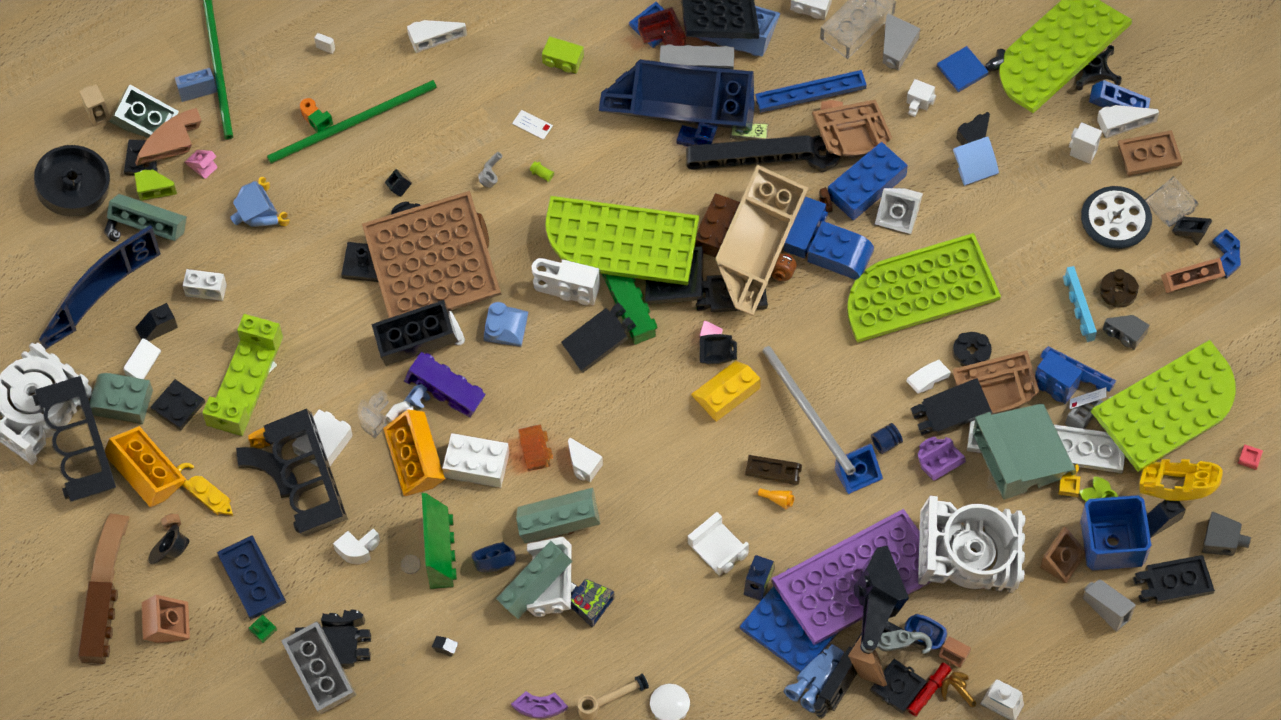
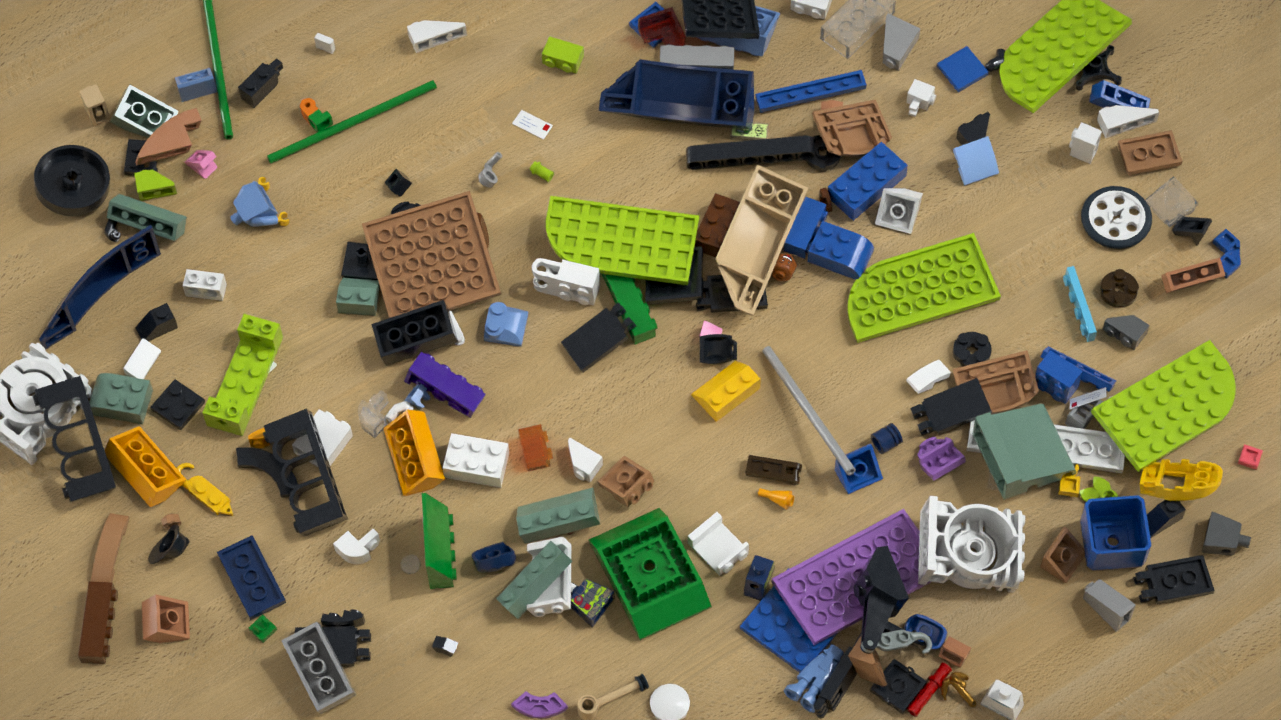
(260, 83): none -> black hinge
(358, 296): none -> sand green slope
(627, 481): none -> medium nougat plate
(657, 596): none -> green slope
(691, 136): clear blue slope -> none

